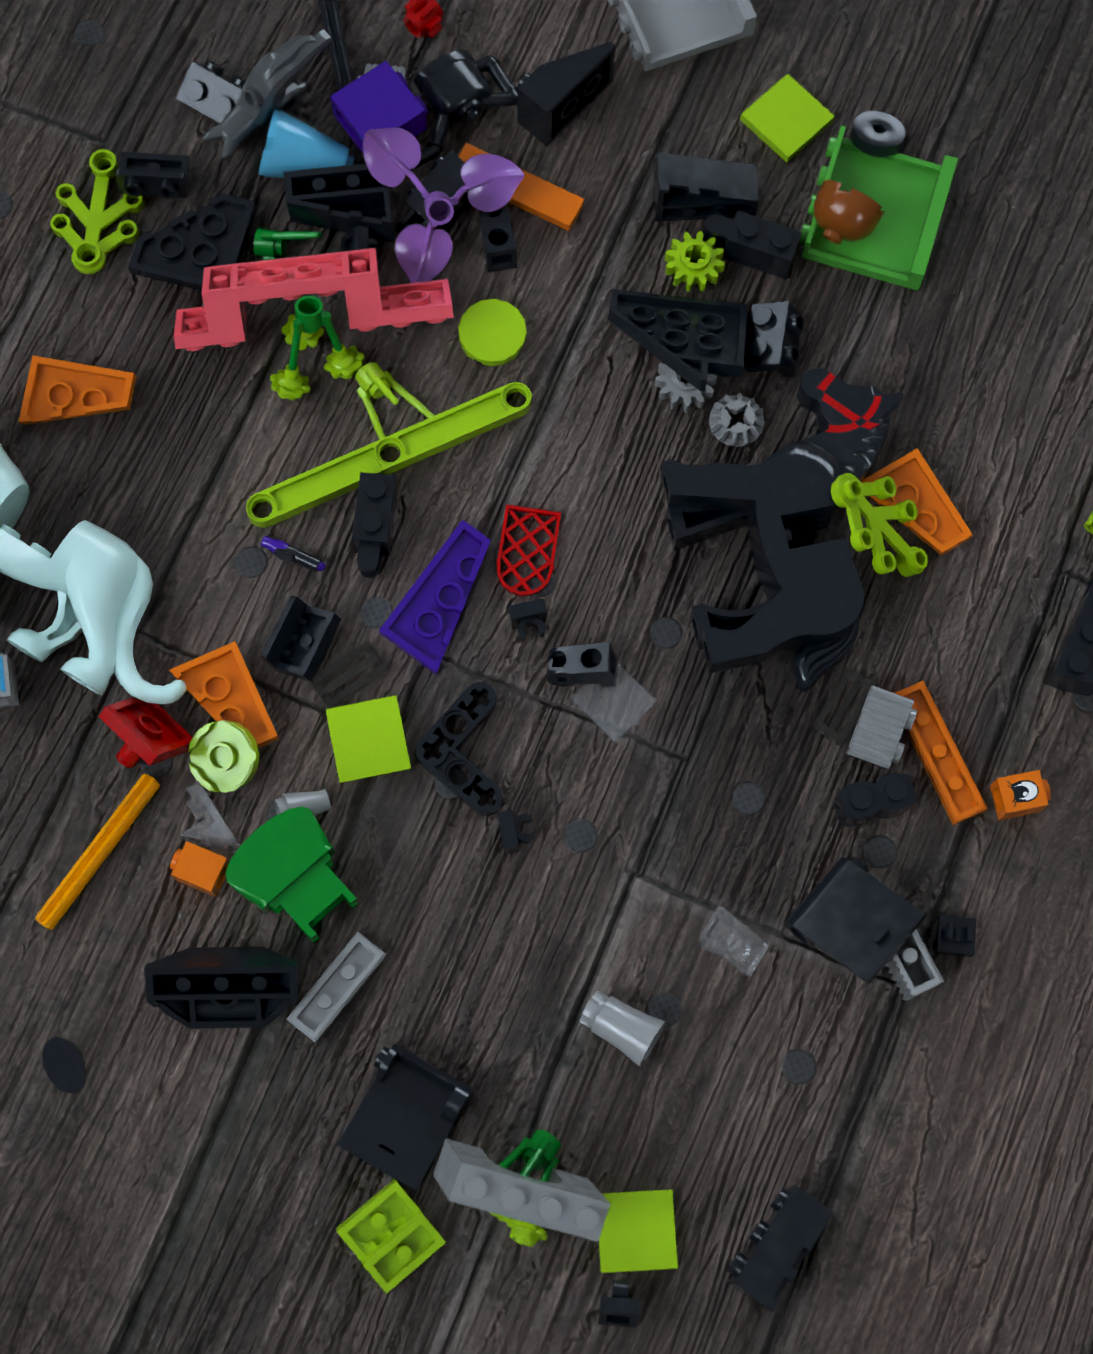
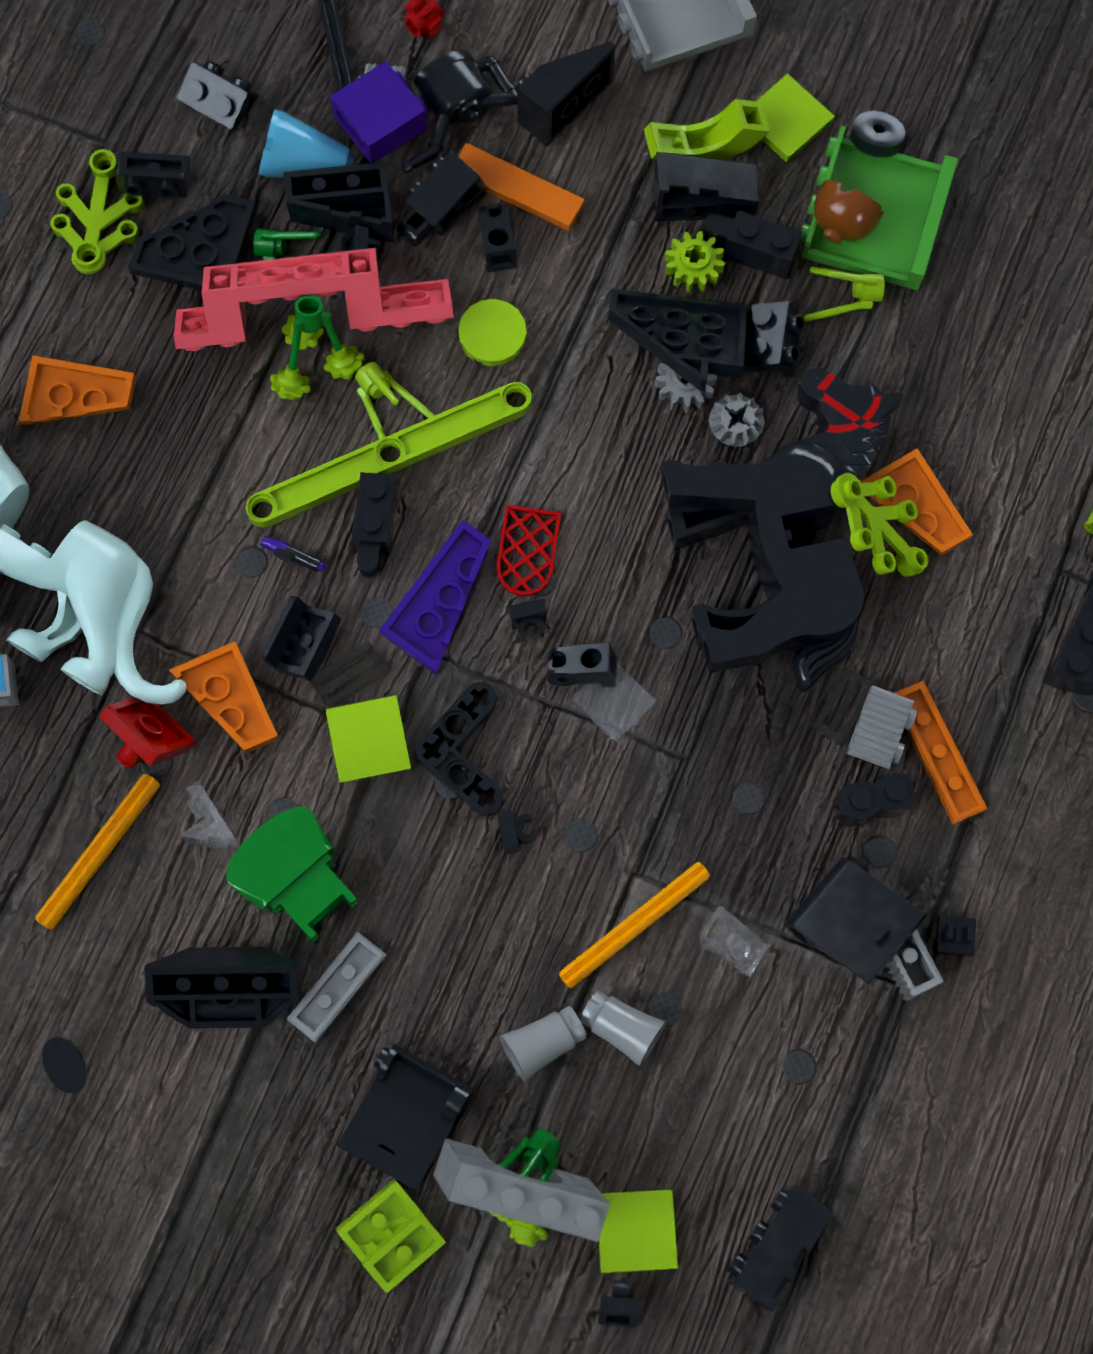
(199, 868): orange brick -> none
(223, 756): lime tile -> none
(268, 89): dark grey animal -> none
(315, 800): light grey cone -> none
(488, 179): medium lavender plant -> none
(542, 1041): none -> light grey plant
(634, 925): none -> light orange axle
(719, 138): none -> lime arch
(866, 287): none -> lime plant
(1020, 794): orange brick -> none

